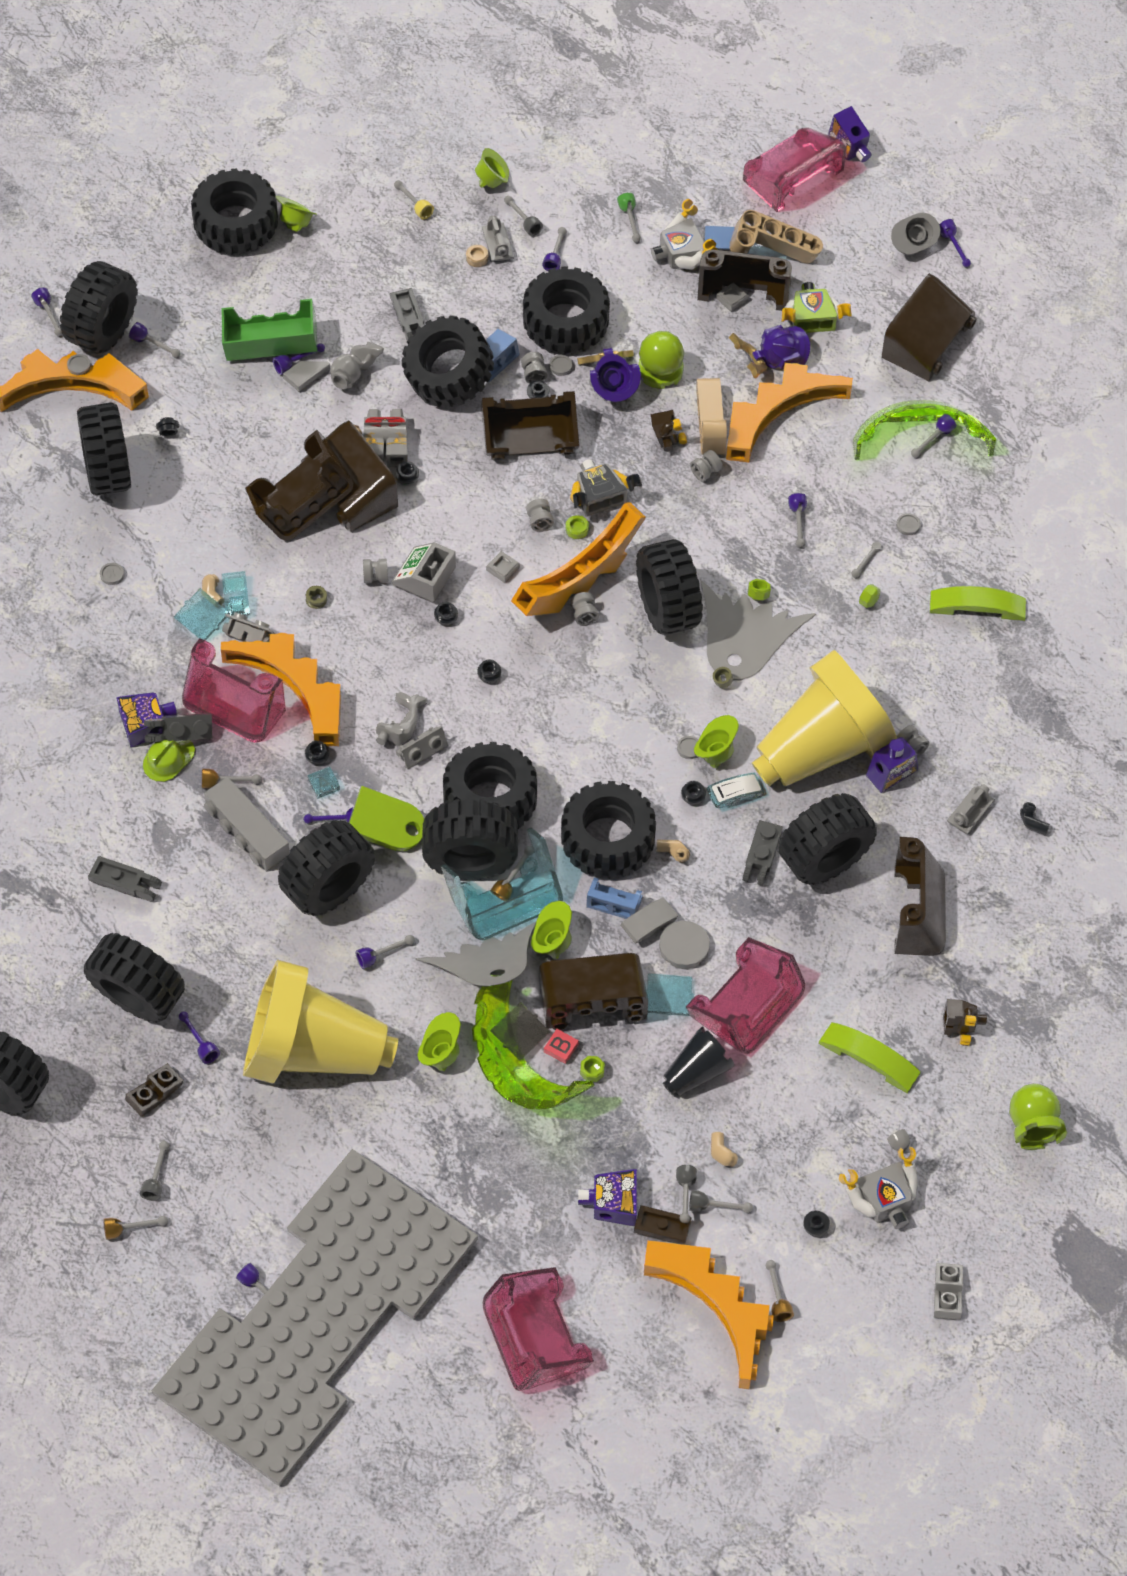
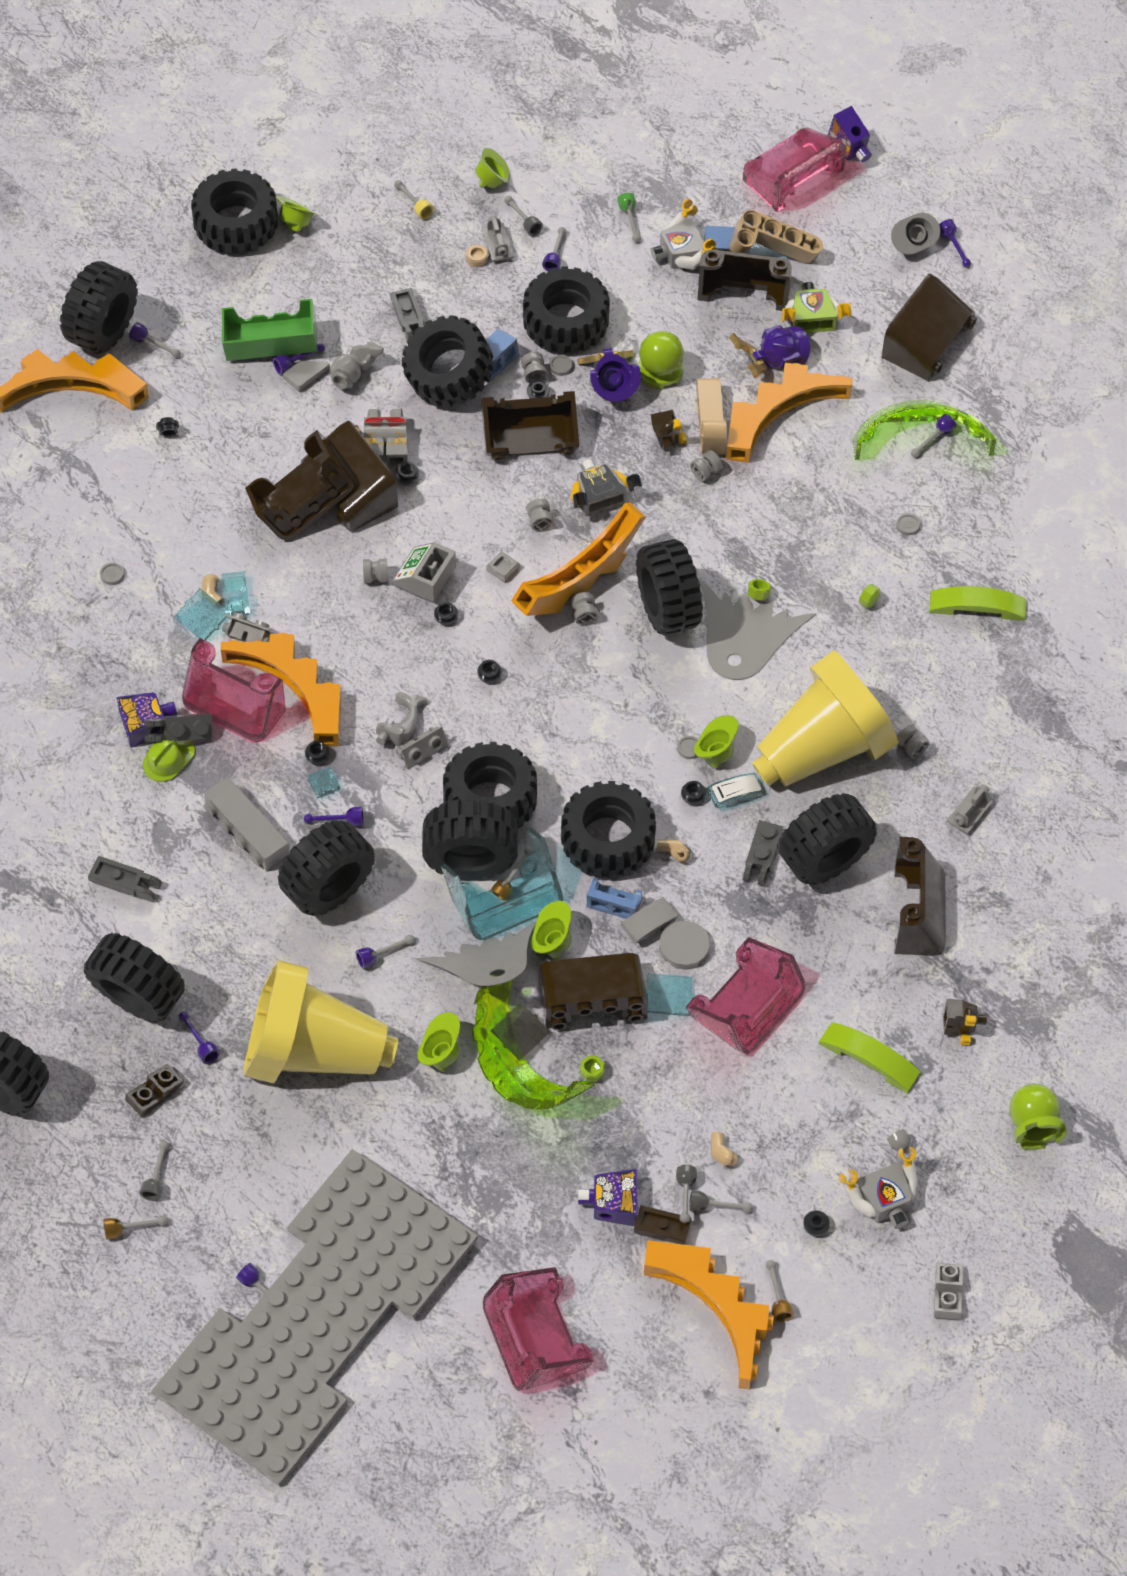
(42, 299): hinge -> none
(78, 364): light grey piece -> none
(104, 448): black tyre -> none
(211, 778): hinge -> none
(312, 592): olive bush -> none
(385, 819): lime tile -> none
(561, 1046): coral tile -> none
(577, 527): lime tile -> none
(697, 1063): black cone -> none
(718, 680): olive hinge -> none
(732, 297): light grey tile -> none
(798, 503): hinge -> none
(876, 547): light grey hinge -> none
(895, 761): dark purple torso -> none
(1030, 819): black arm -> none

